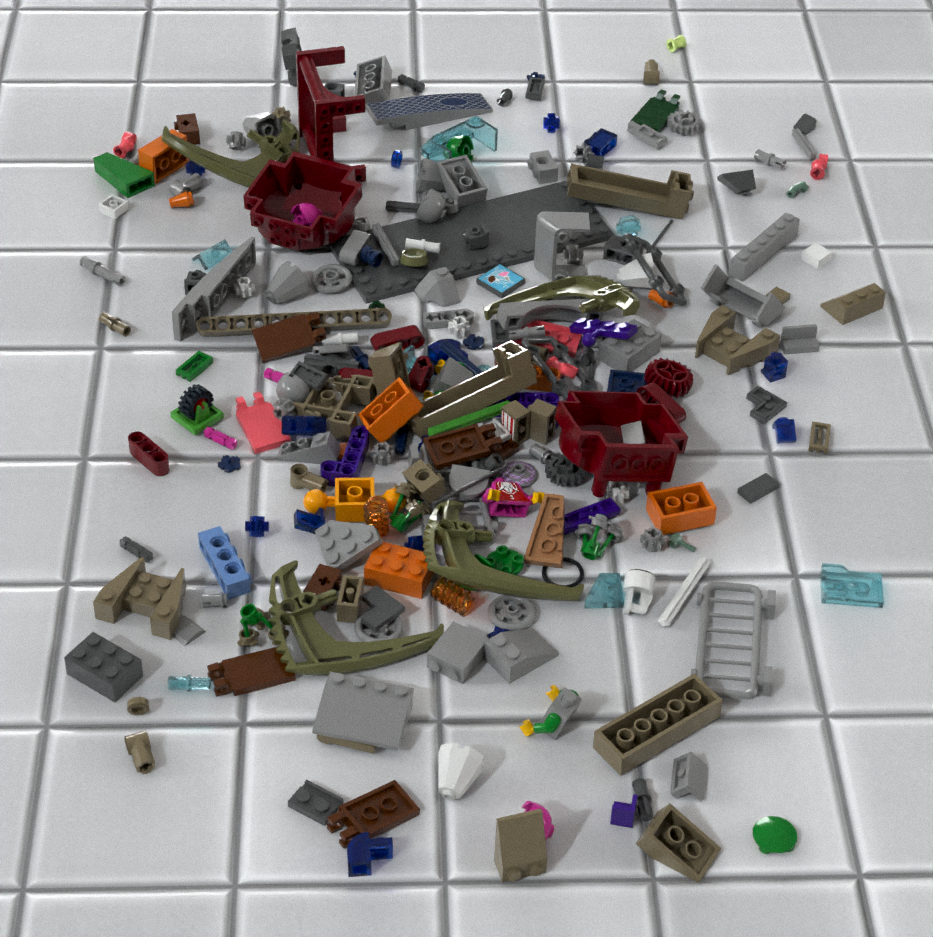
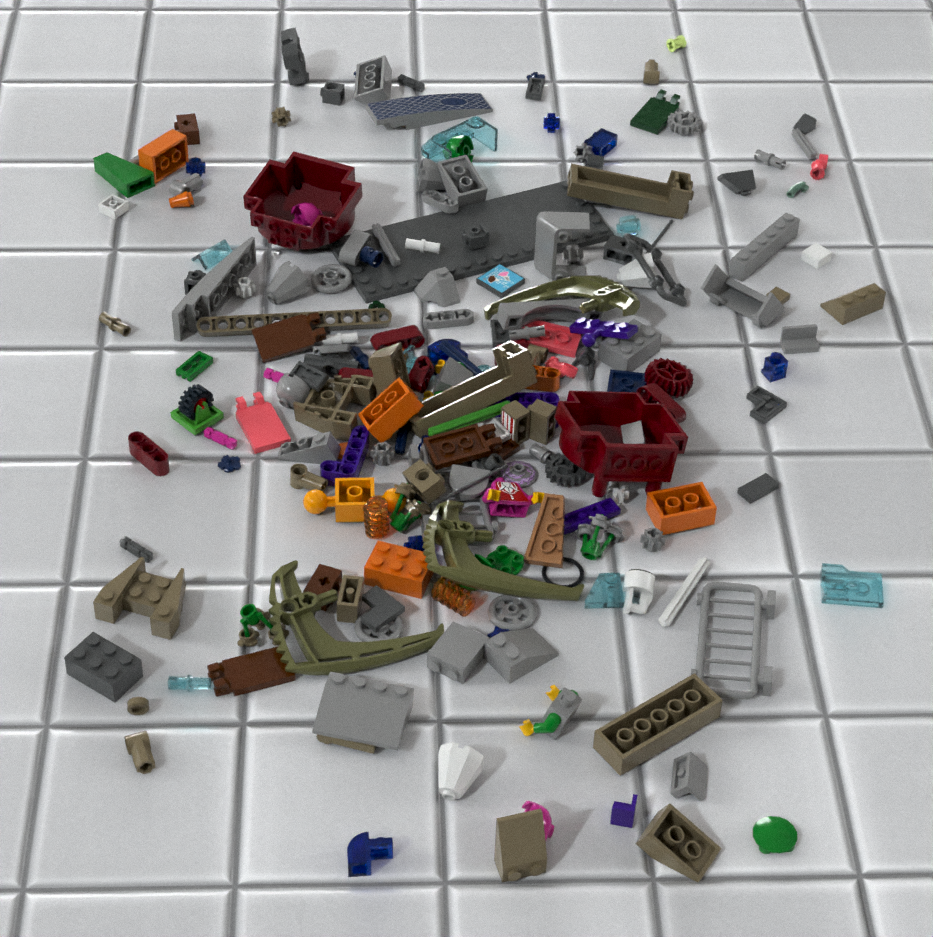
(97, 268): light grey pin -> none
(126, 145): coral connector -> none
(187, 630): light grey piece -> none
(215, 600): light grey pin -> none
(224, 562): medium blue brick -> none
(236, 140): light grey gear -> none
(239, 171): olive piece -> none
(256, 526): clear blue gear -> none
(263, 124): light grey cone -> none
(283, 407): light grey gear -> none
(303, 425): clear blue brick -> none
(307, 521): clear blue bracket -> none
(315, 802): dark grey plate -> none
(320, 110): dark red arch -> none
(346, 542): light grey plate -> none
(361, 224): light grey plate -> none
(373, 813): reddish brown tile -> none
(396, 159): clear blue piece -> none
(402, 206): dark grey axle -> none
(414, 257): olive hat -> none
(432, 208): light grey cylinder -> none
(459, 327): white gear -> none
(473, 342): dark blue plant -> none
(506, 94): dark grey pin -> none
(543, 167): light grey brick -> none
(561, 352): dark grey bar -> none
(643, 799): dark grey axle -> none
(647, 134): light grey hinge -> none
(653, 295): orange cone -> none
(676, 540): sand green hand -> none
(730, 347): dark tan wedge -> none
(784, 430): clear blue bracket -> none
(818, 446): dark tan tile -> none

